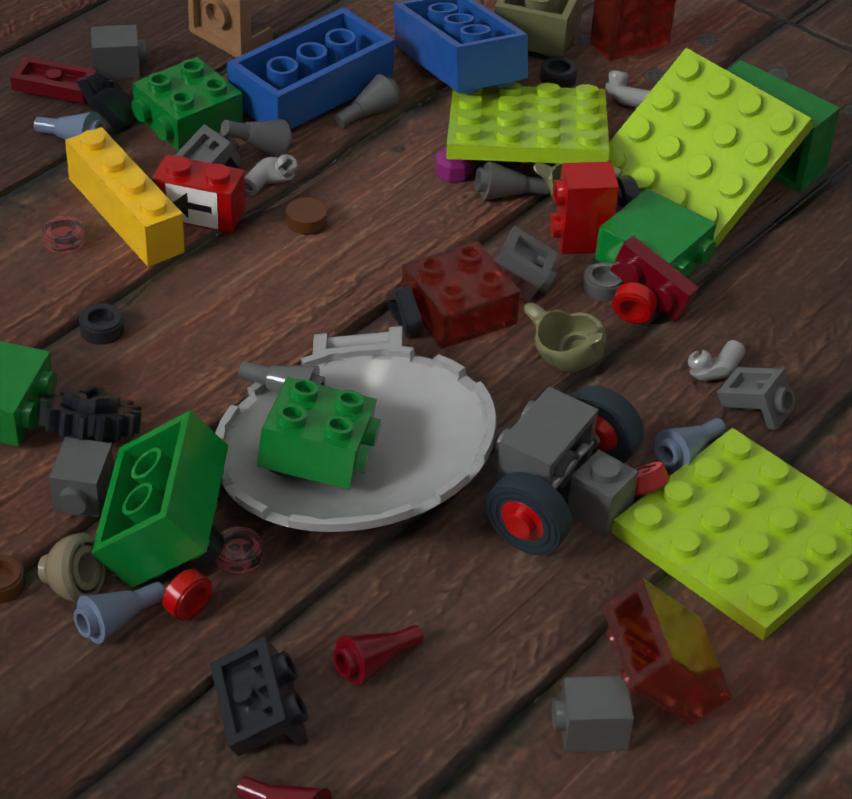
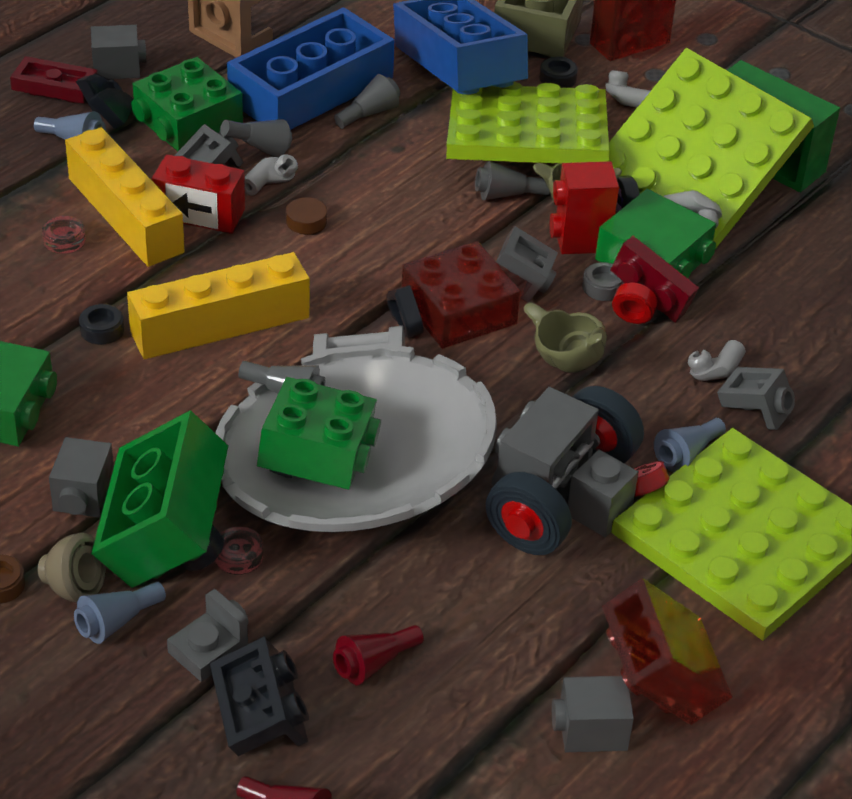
(90, 415): black gear -> none
(187, 594): red tile -> none
(210, 636): none -> dark grey bracket
(218, 305): none -> yellow brick
(452, 169): magenta tile -> none
(697, 203): none -> light grey arm

